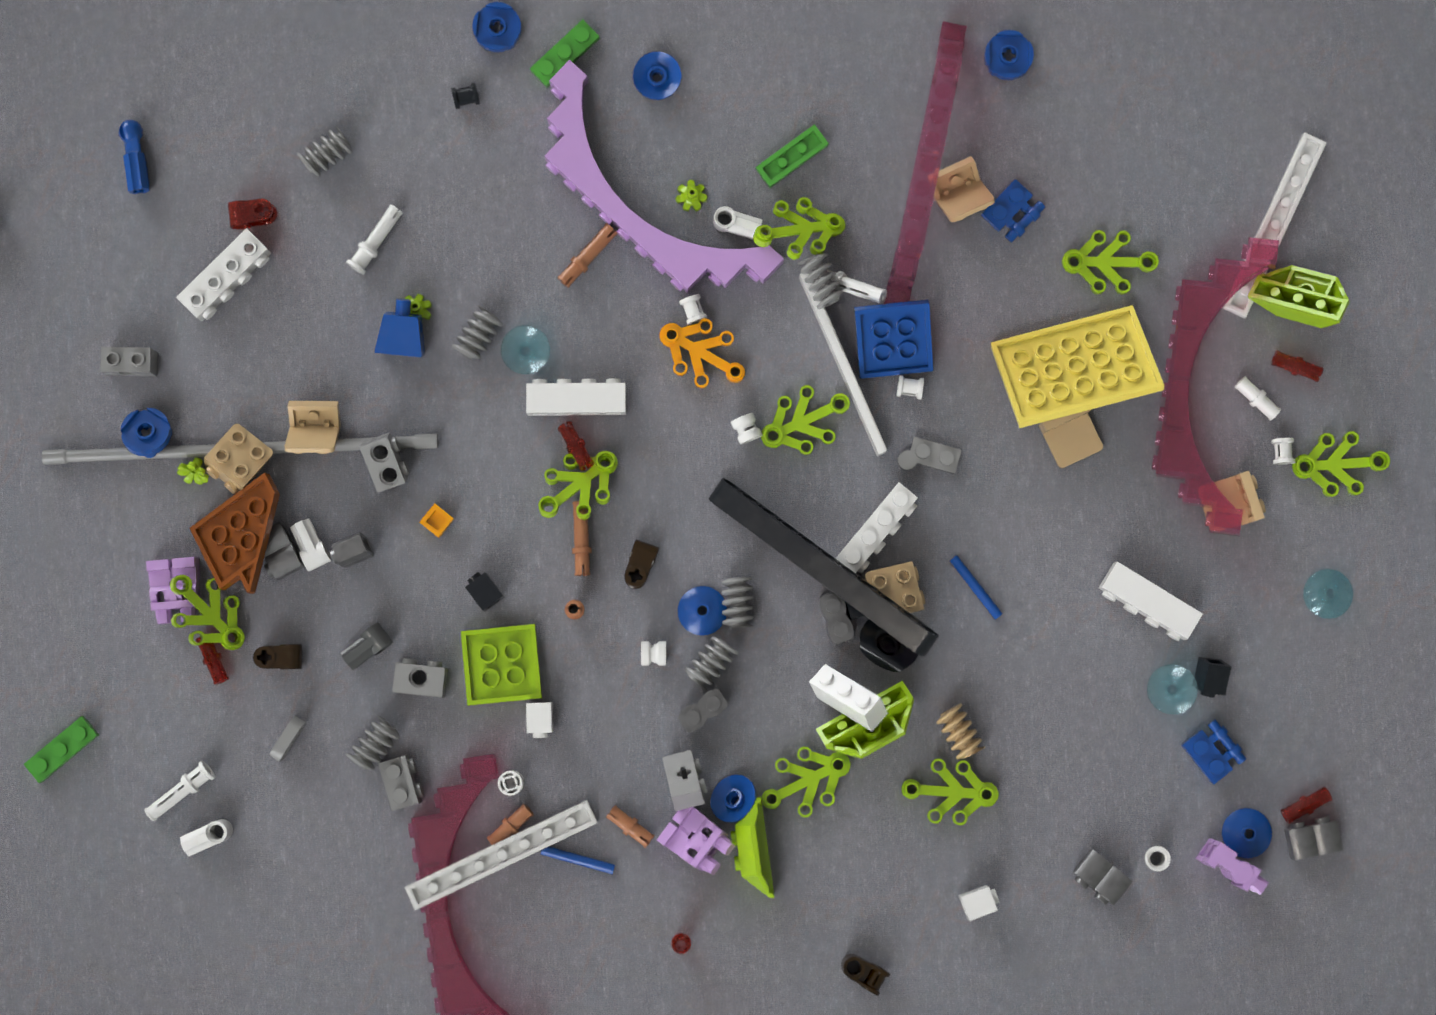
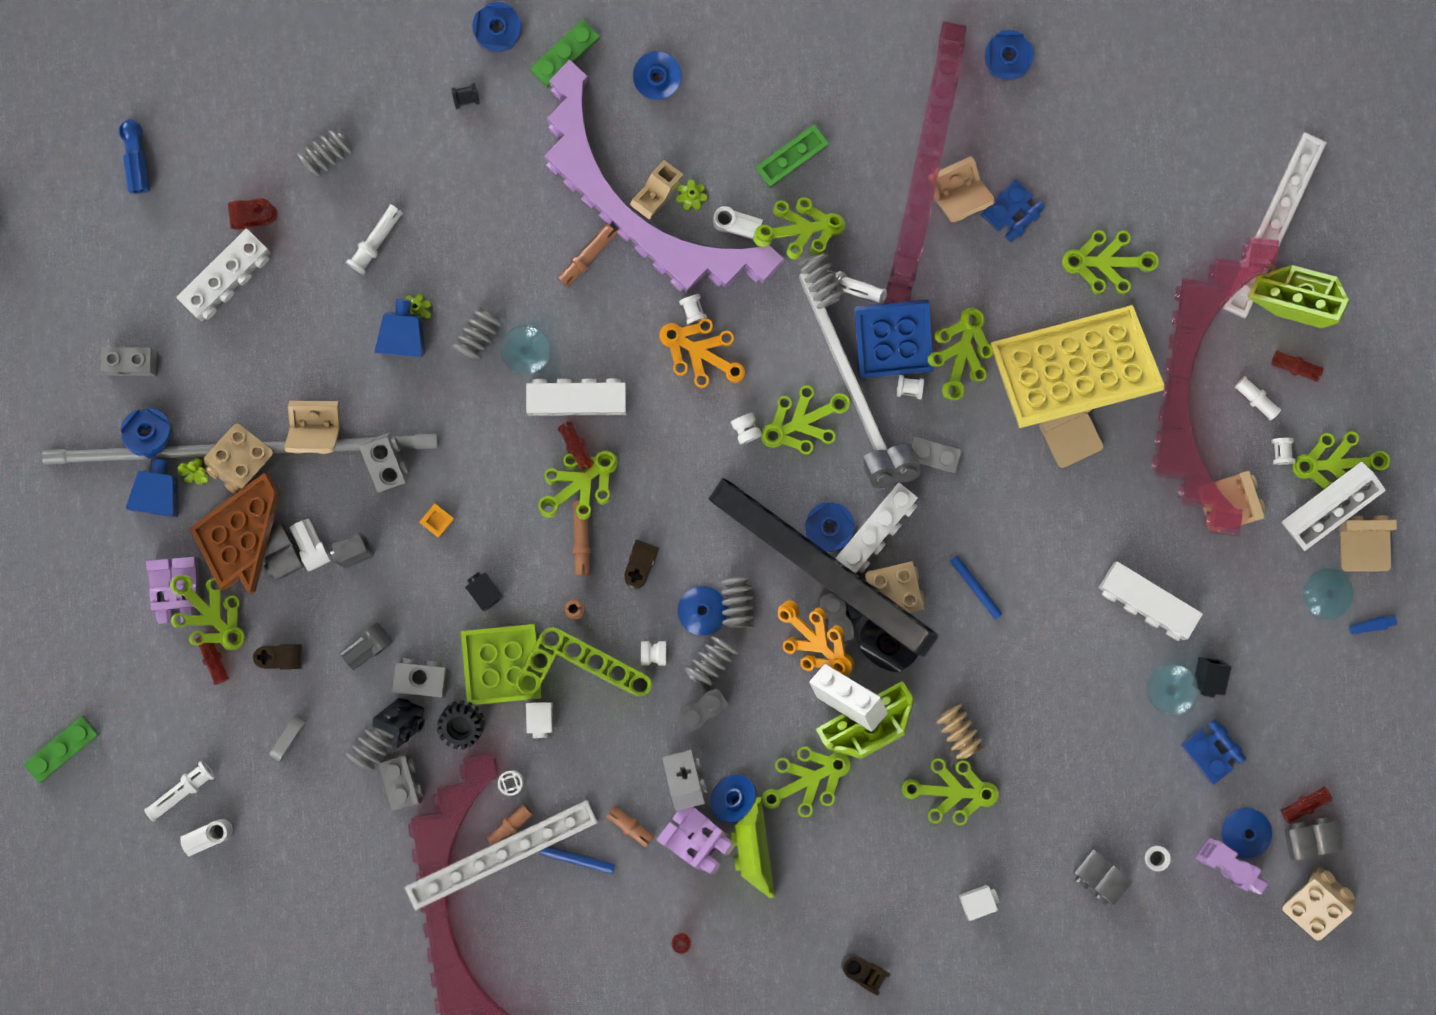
(155, 491): none -> blue torso
(401, 720): none -> black bracket
(452, 735): none -> black tyre
(581, 661): none -> lime beam
(657, 190): none -> tan brick
(817, 641): none -> light orange plant
(843, 529): none -> blue plate
(891, 465): none -> flat silver brick
(963, 351): none -> lime plant
(1320, 904): none -> tan bracket
(1333, 506): none -> white brick
(1366, 544): none -> tan bracket
(1373, 625): none -> blue animal

